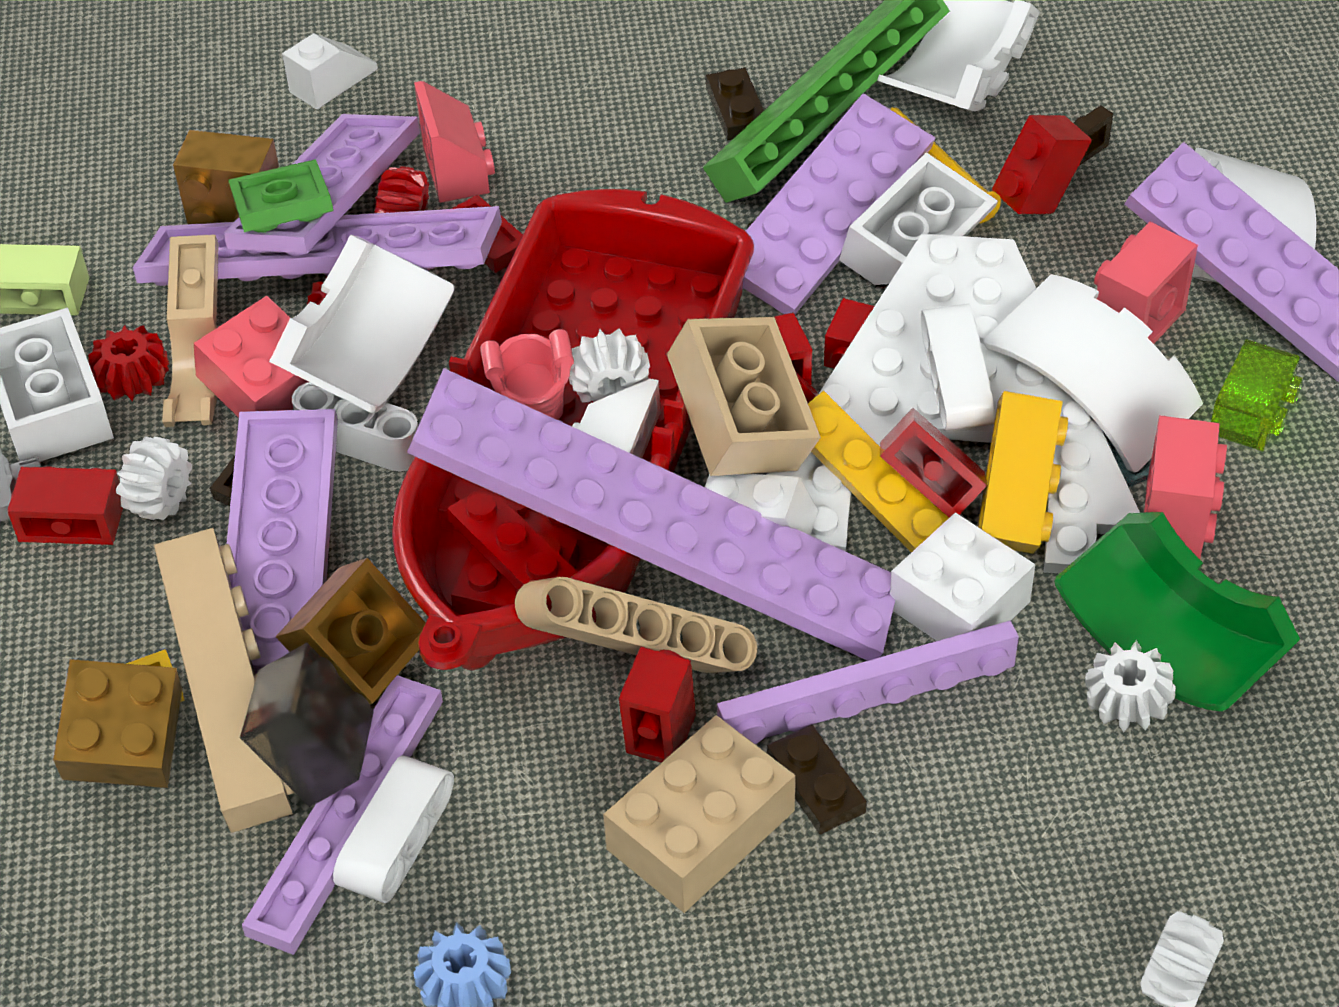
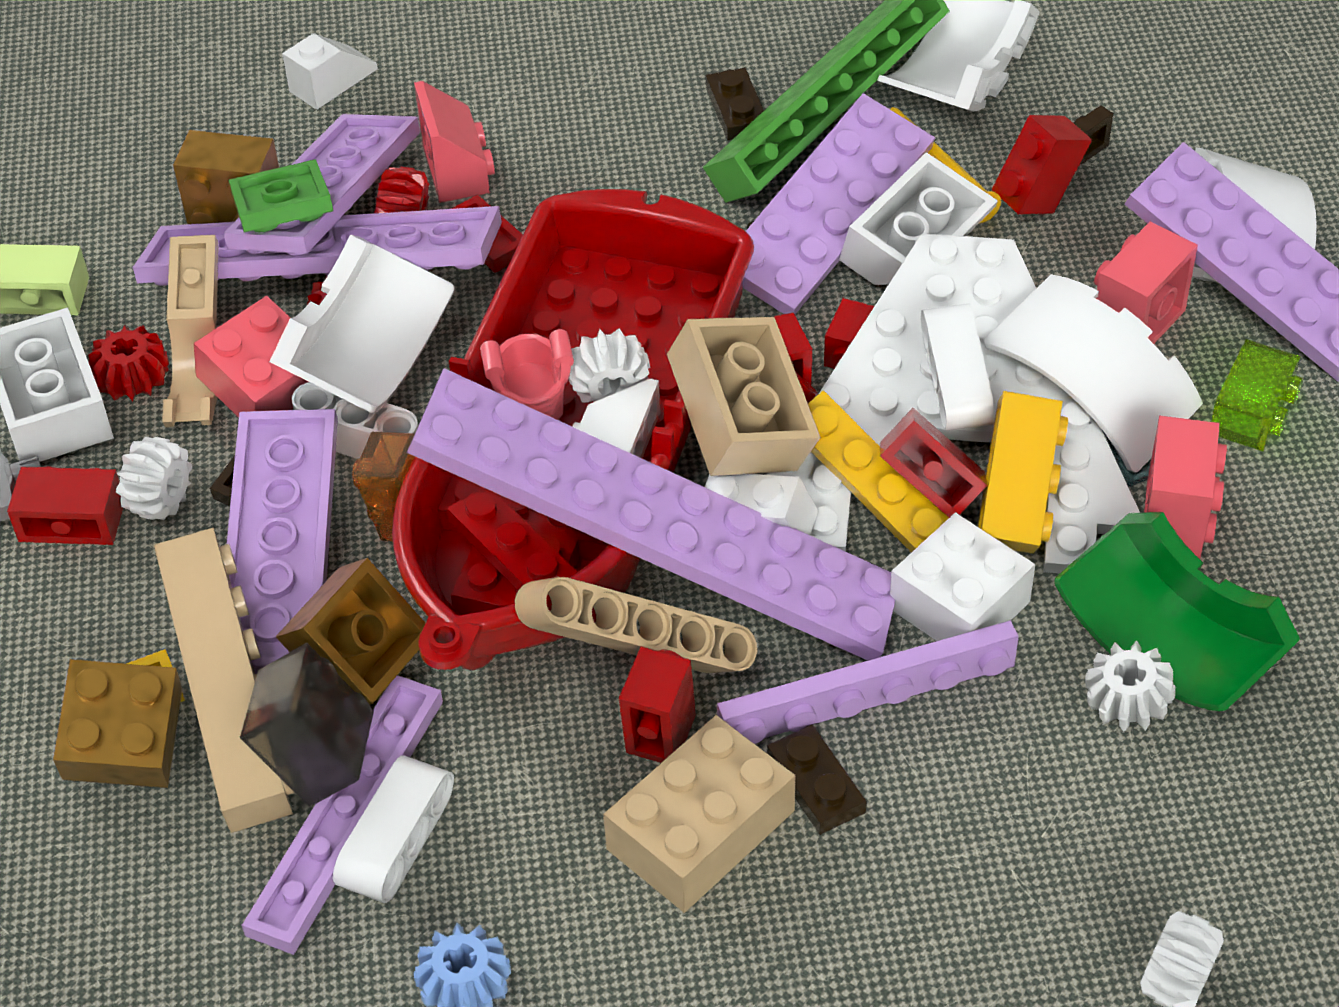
(380, 476): none -> clear orange brick

